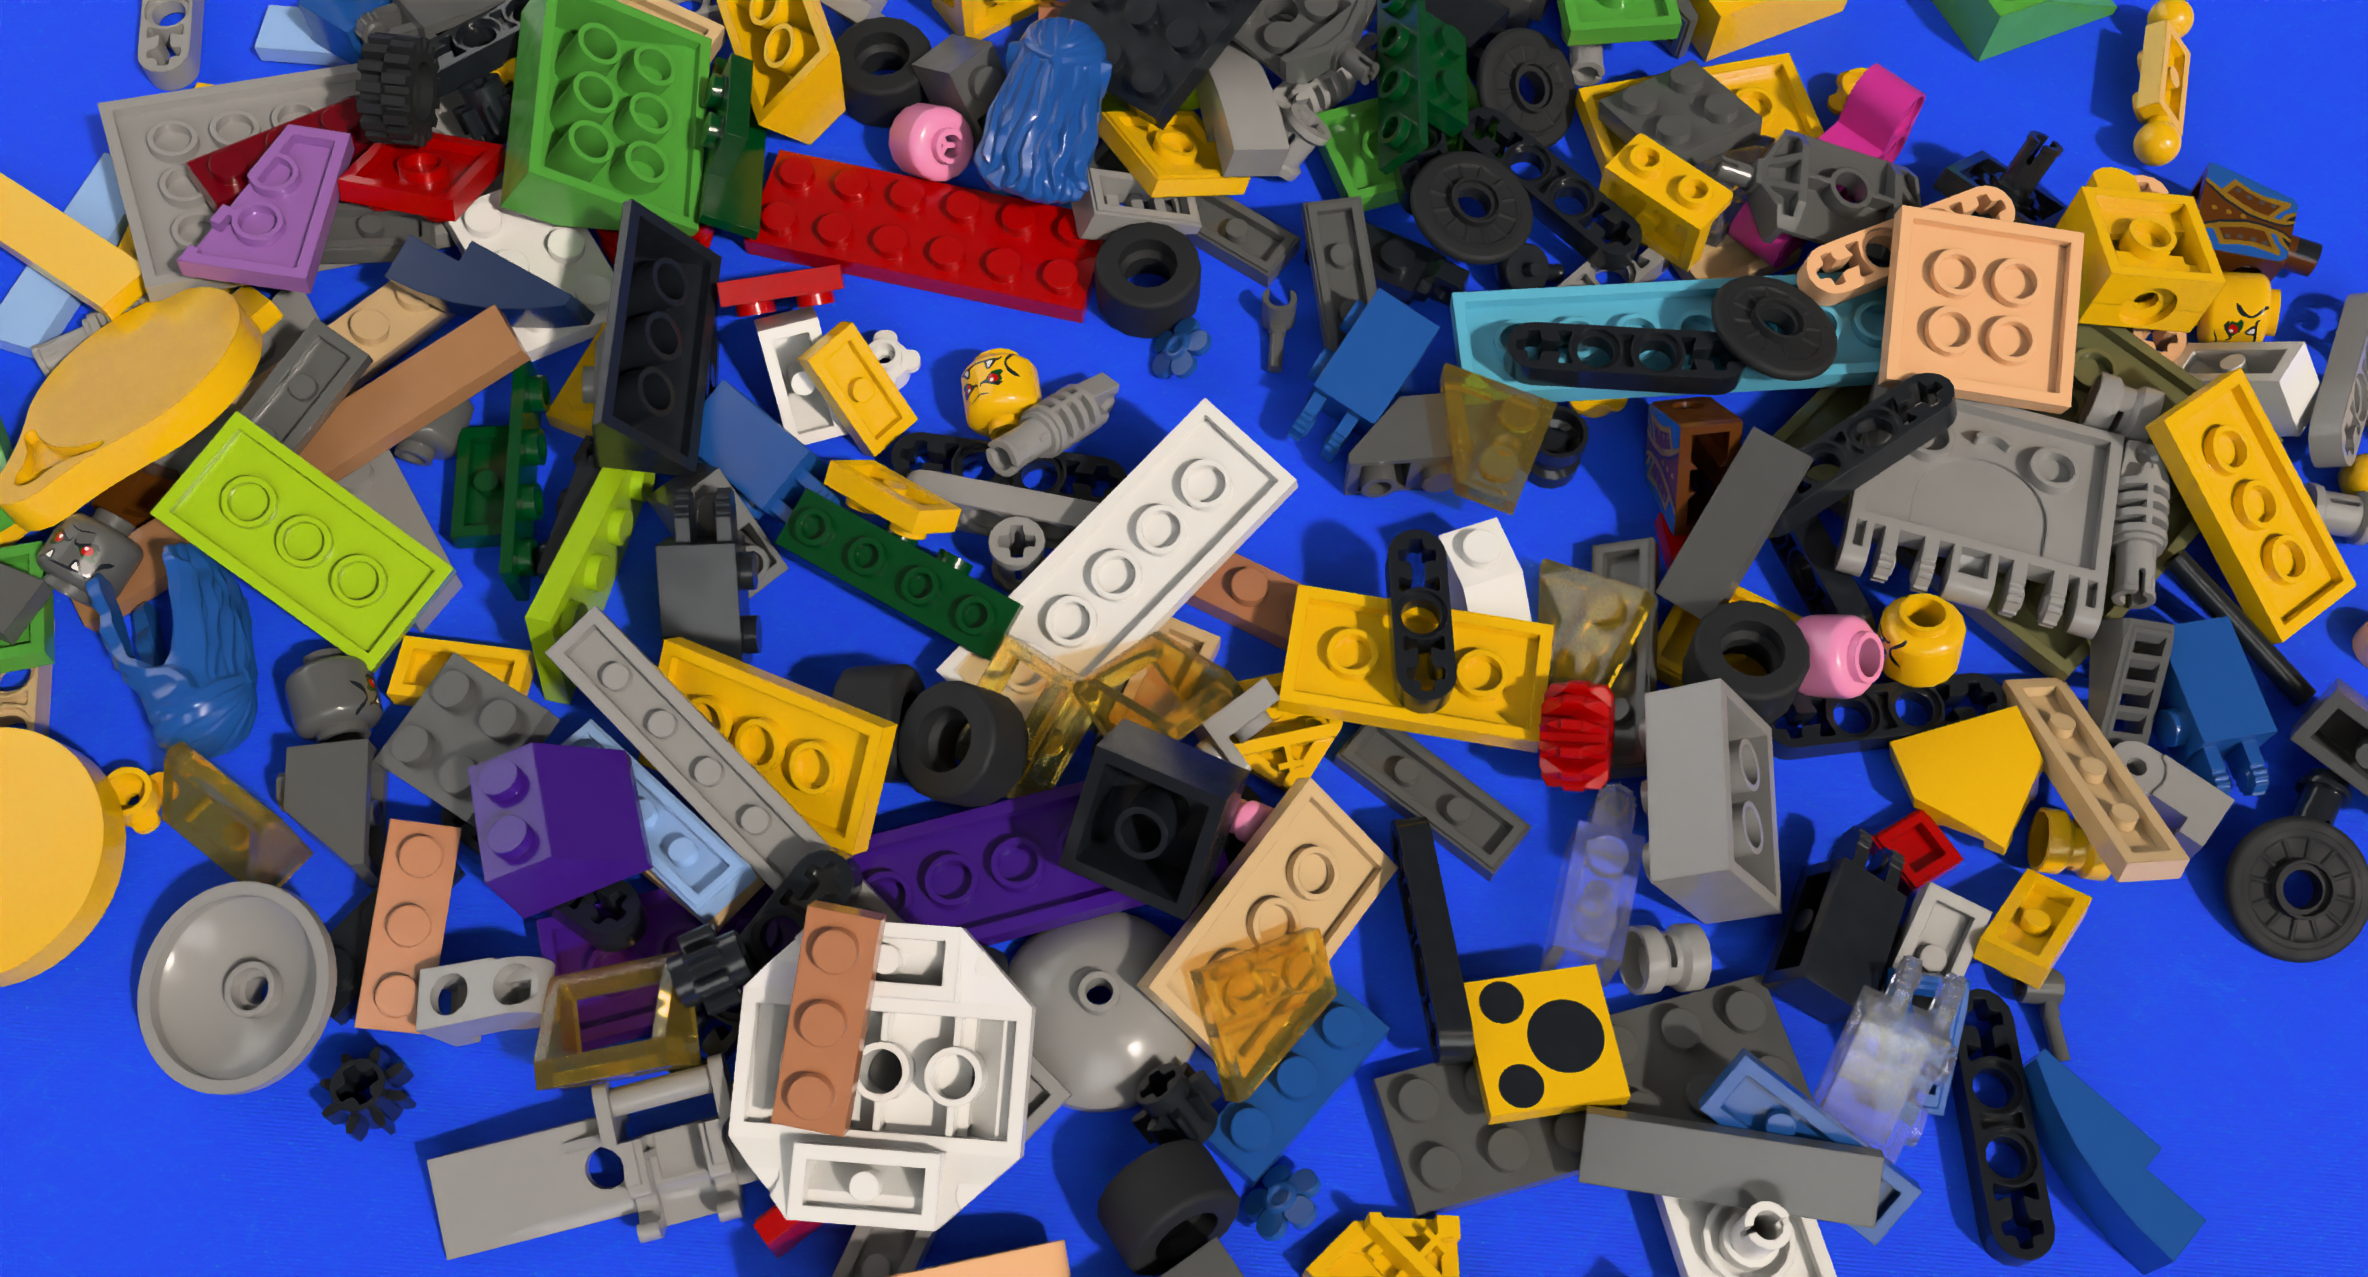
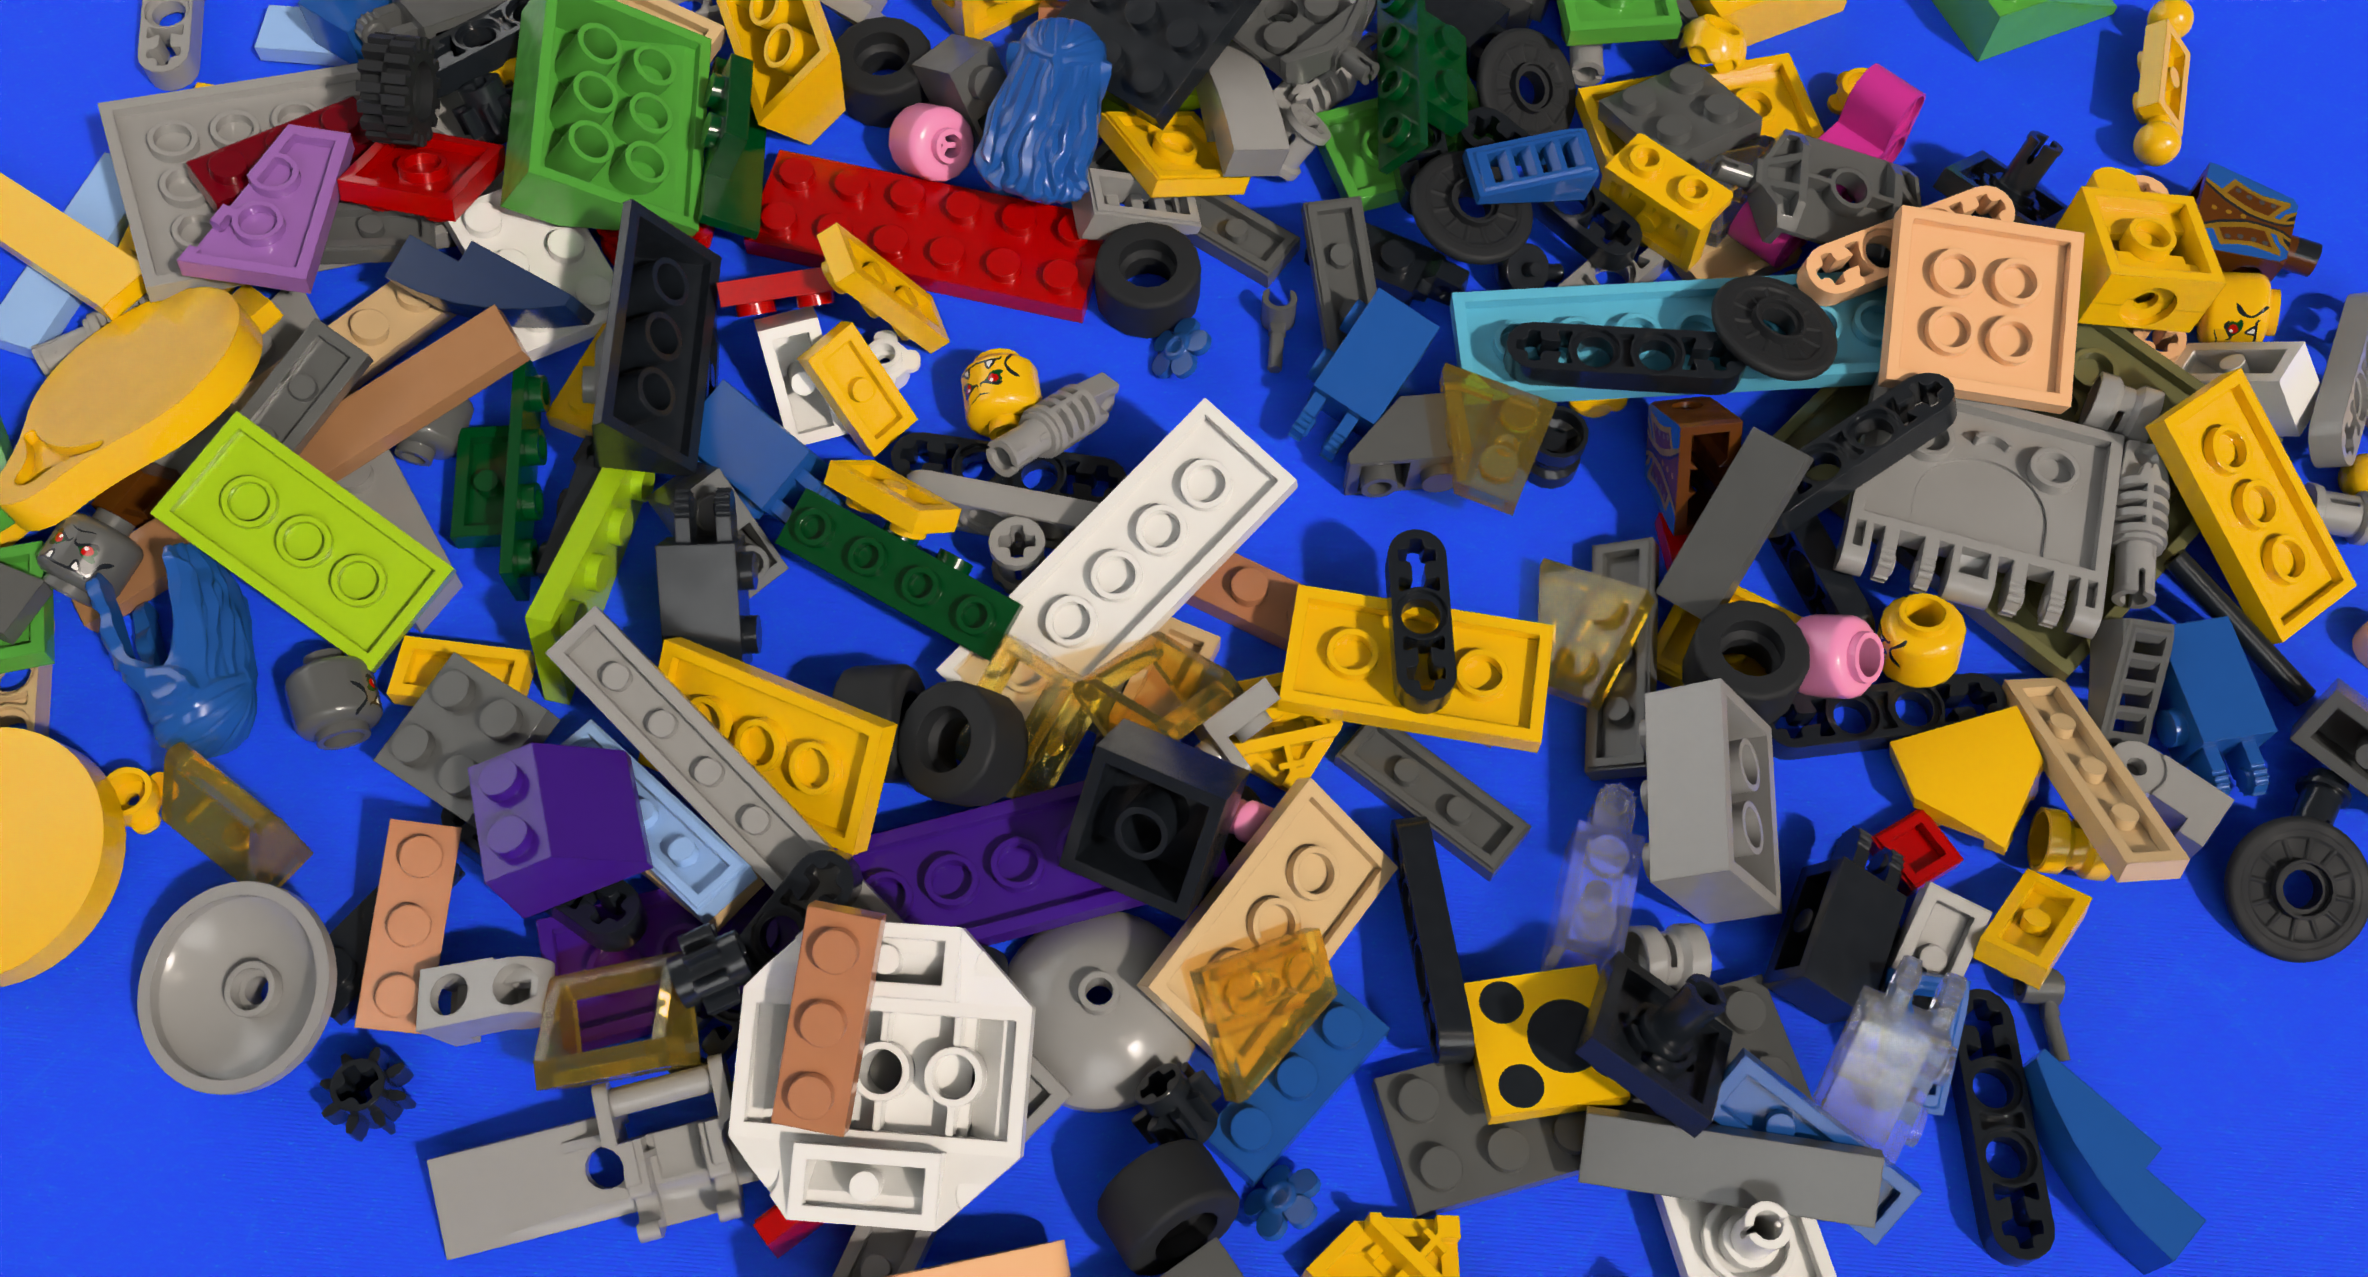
(339, 801): dark grey slope -> none
(881, 288): none -> yellow plate
(1485, 572): white slope -> none
(1564, 152): none -> blue slope
(1577, 735): red gear -> none
(1659, 1040): none -> black plate
(1714, 42): none -> yellow plate

